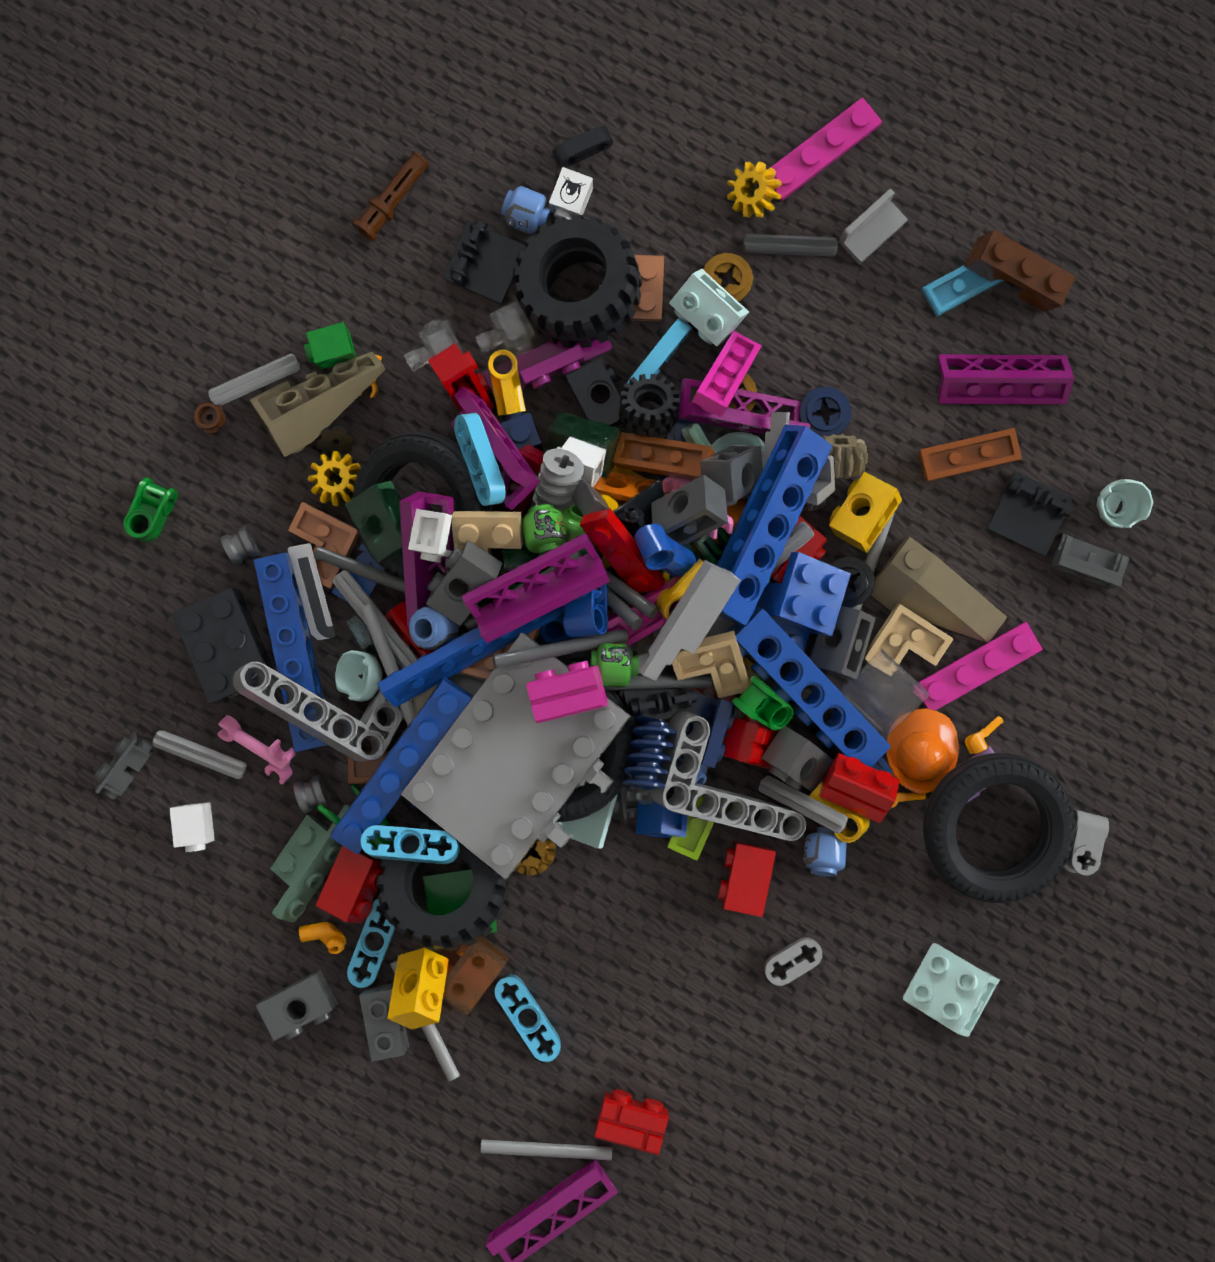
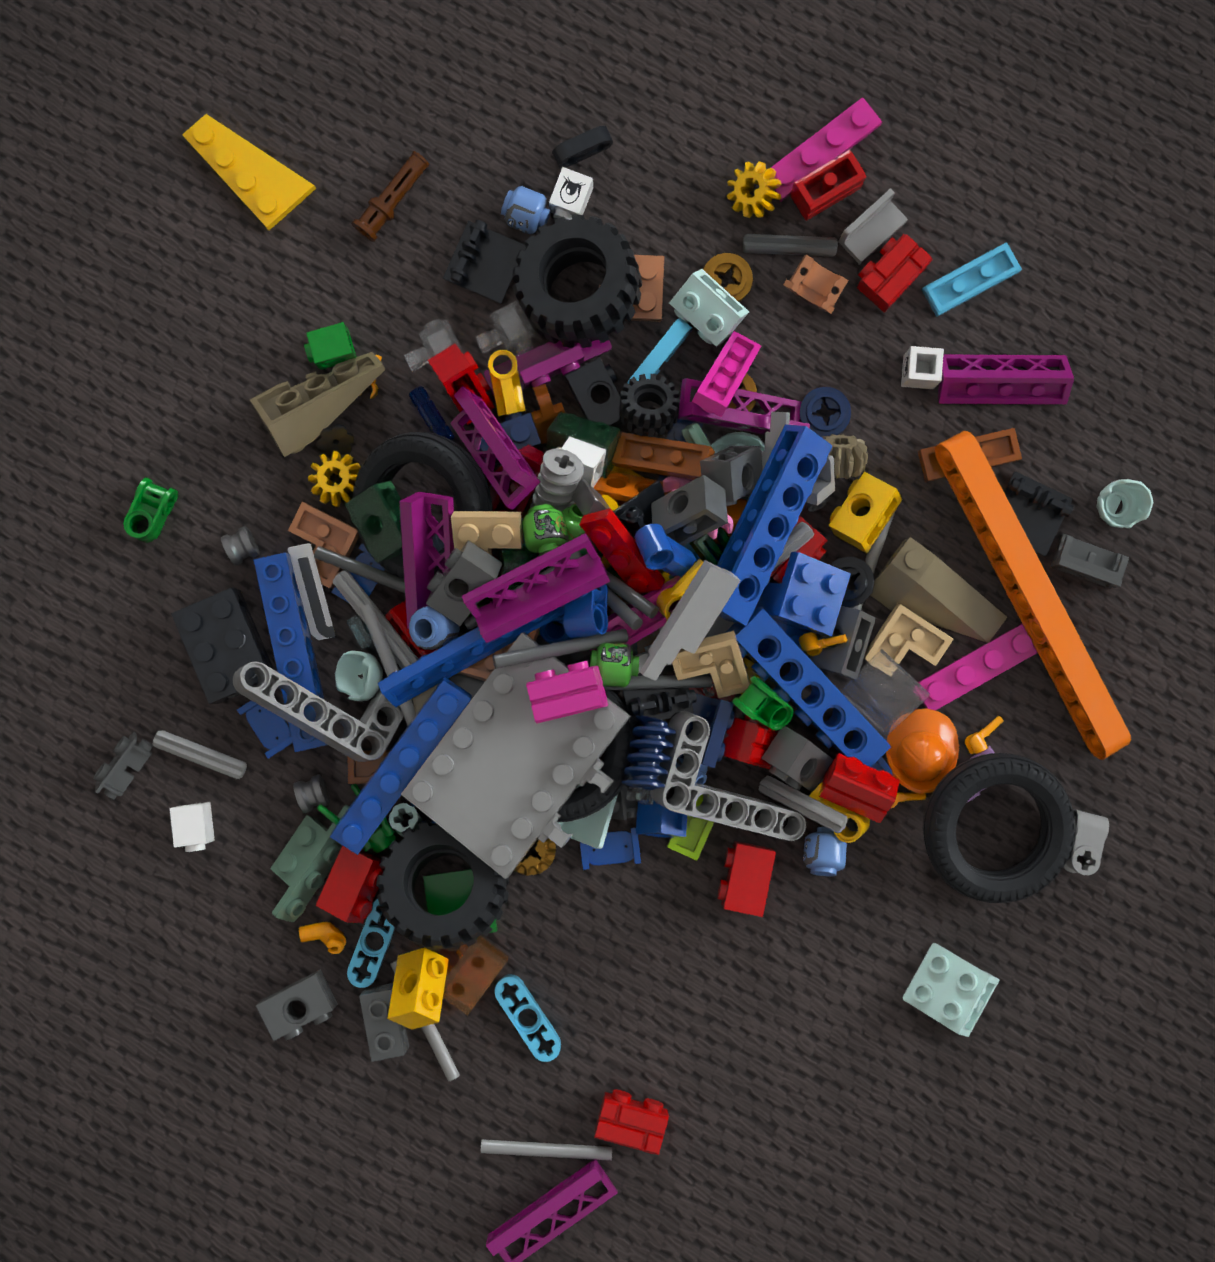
(201, 417): reddish brown plate -> none
(252, 175): none -> yellow wing
(254, 380): light grey axle -> none
(267, 727): none -> blue piece
(277, 758): bright pink bar -> none
(387, 833): medium azure beam -> none
(396, 817): none -> light aqua bush
(430, 413): none -> clear blue axle
(430, 535): white bracket -> none
(479, 459): medium azure beam -> none
(548, 412): none -> dark orange plate
(613, 849): none -> blue piece
(788, 954): light grey beam -> none
(813, 646): none -> light orange hand
(816, 284): none -> nougat piece
(828, 185): none -> red brick
(893, 272): none -> red brick
(922, 367): none -> white brick
(1001, 258): reddish brown arch -> none
(1032, 594): none -> orange beam

